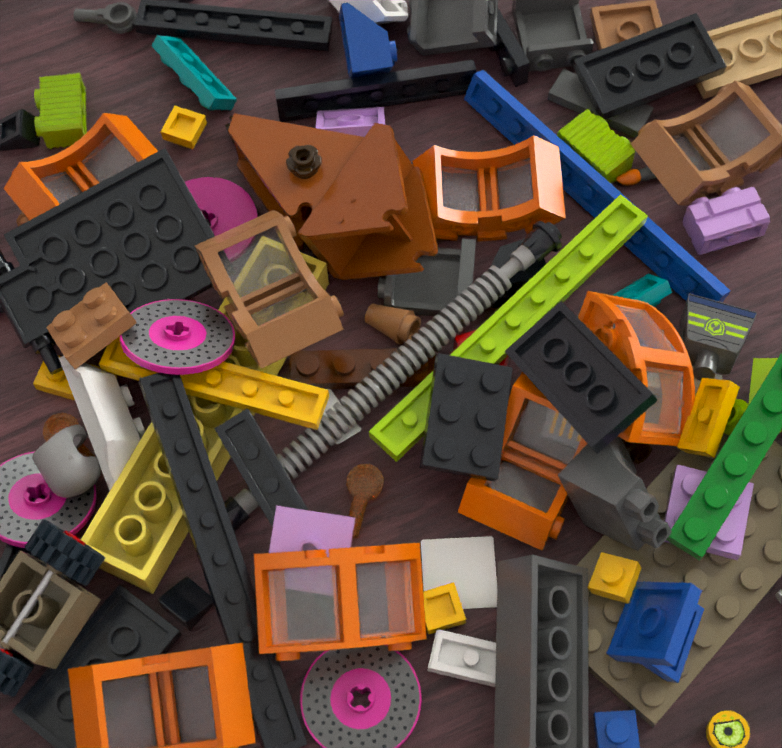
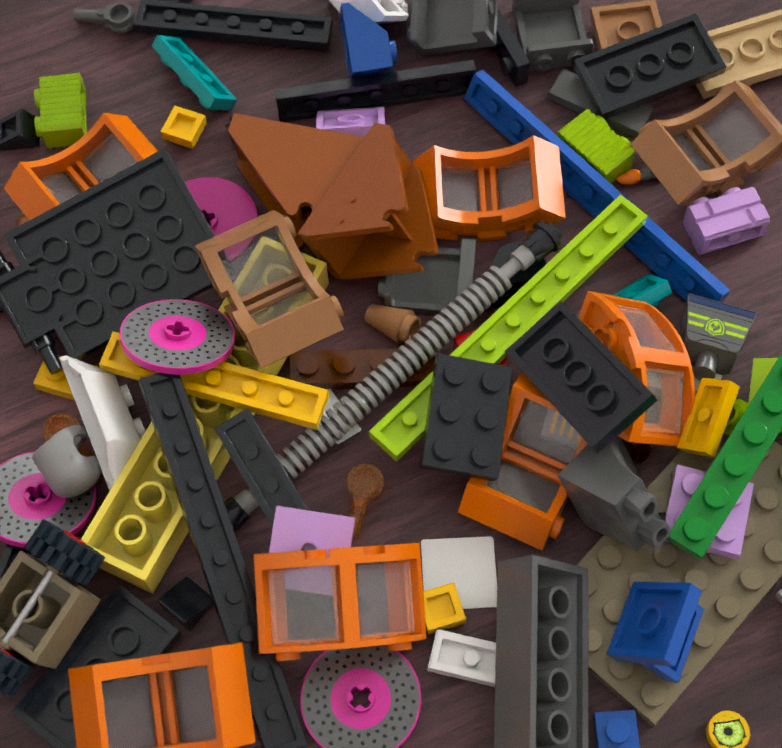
(90, 325): medium nougat plate -> none
(306, 168): dark brown plate -> none
(614, 577): yellow plate -> none

